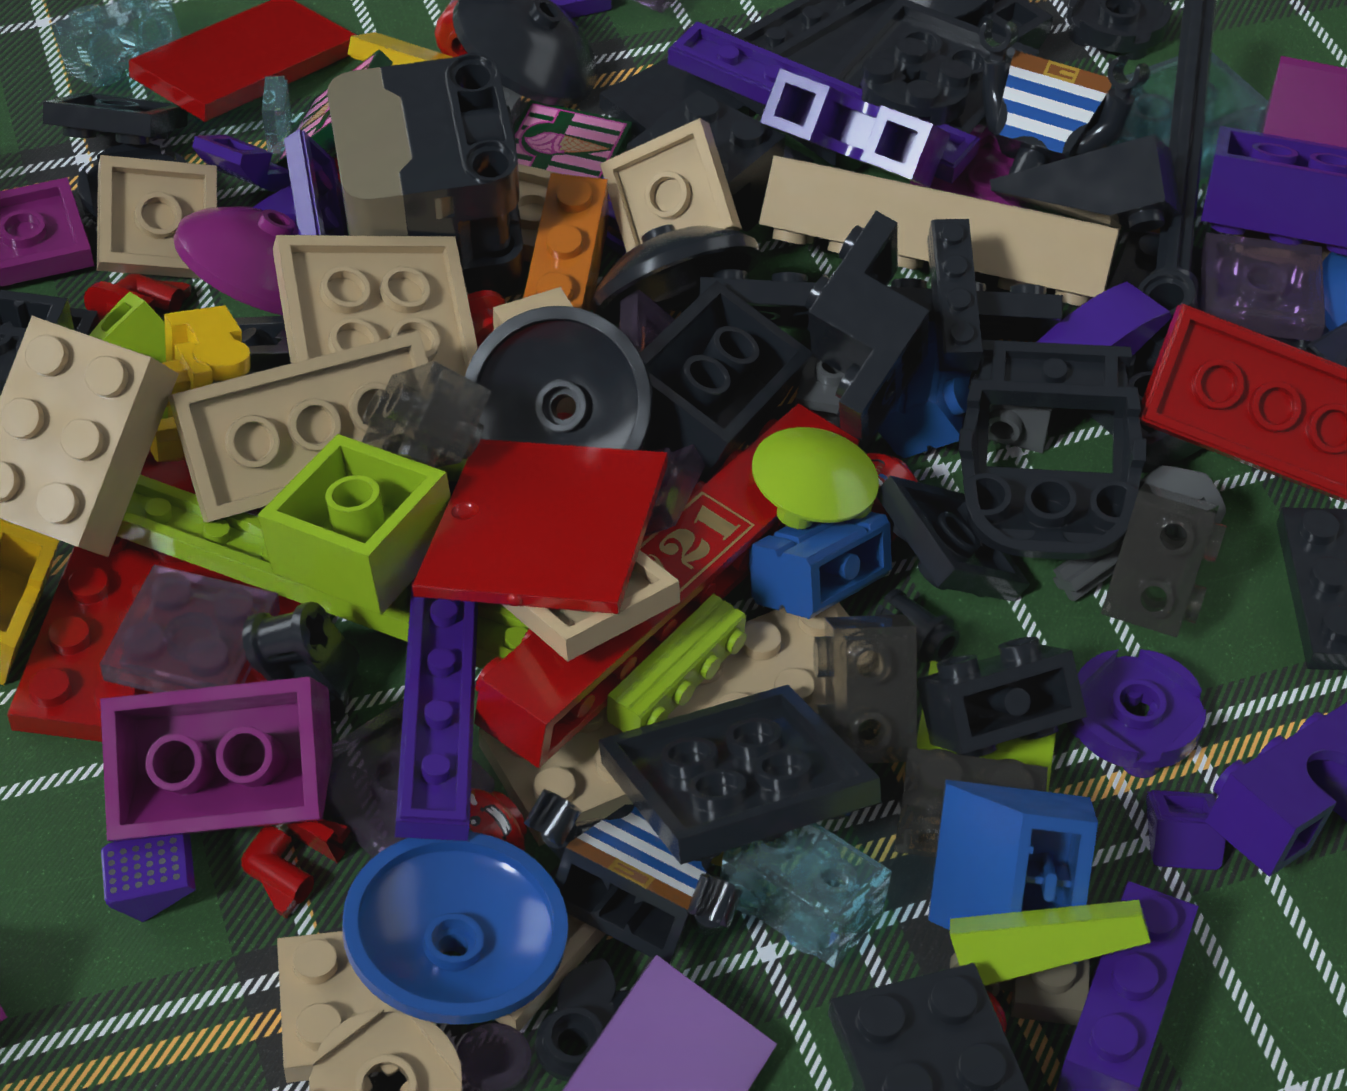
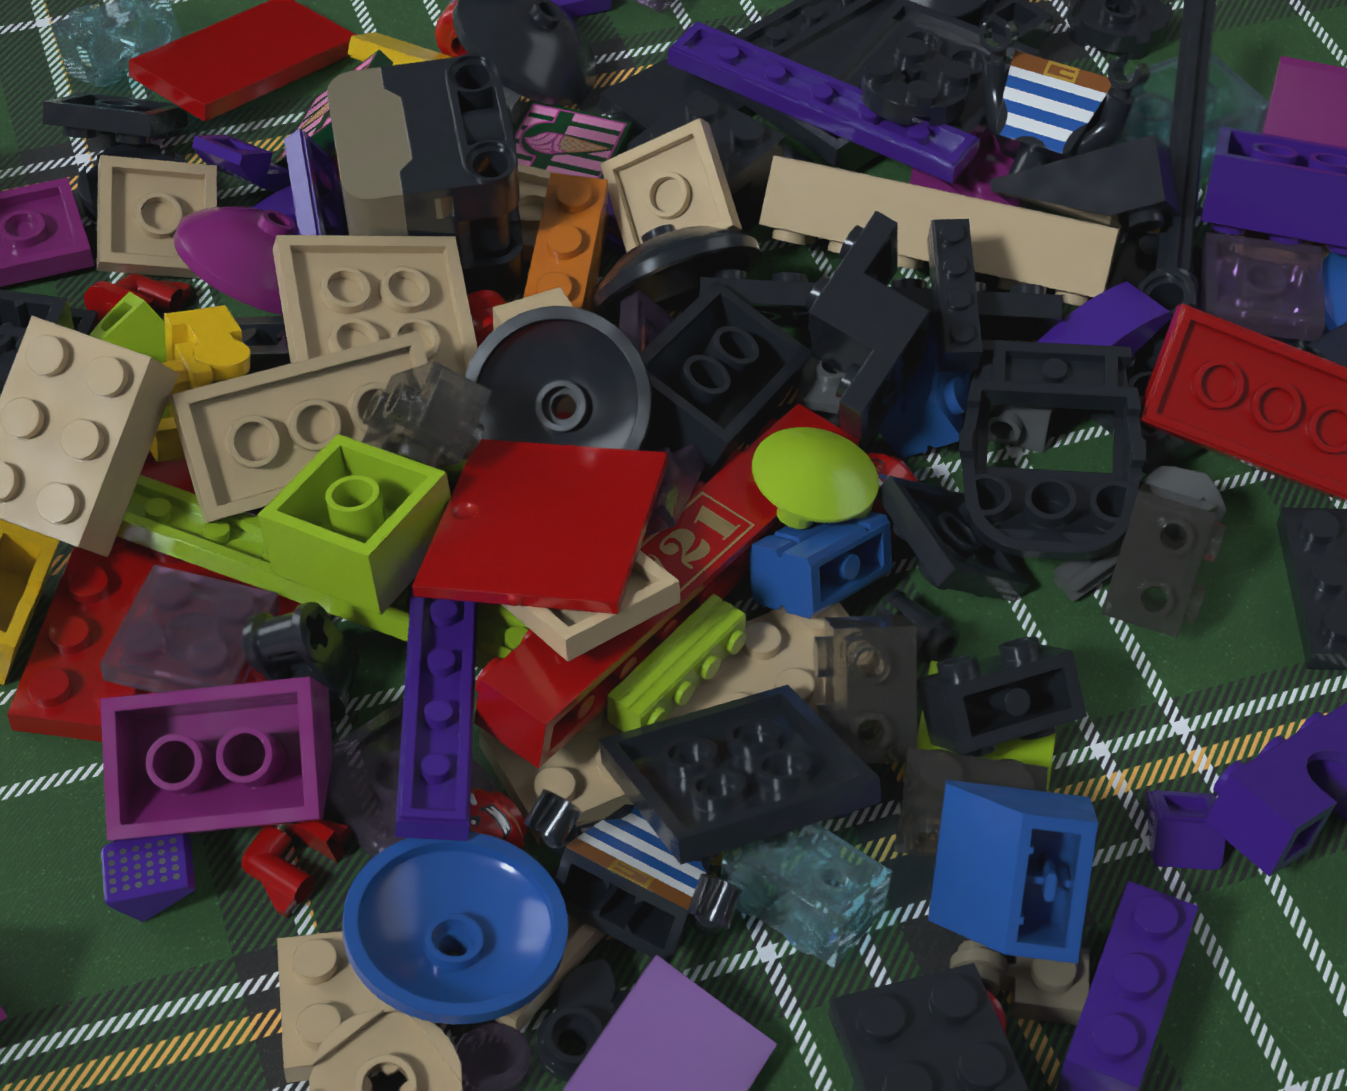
(276, 113): clear light blue tile -> none
(855, 128): dark purple arch -> none
(1043, 939): lime piece -> none
(1131, 740): dark purple plate -> none

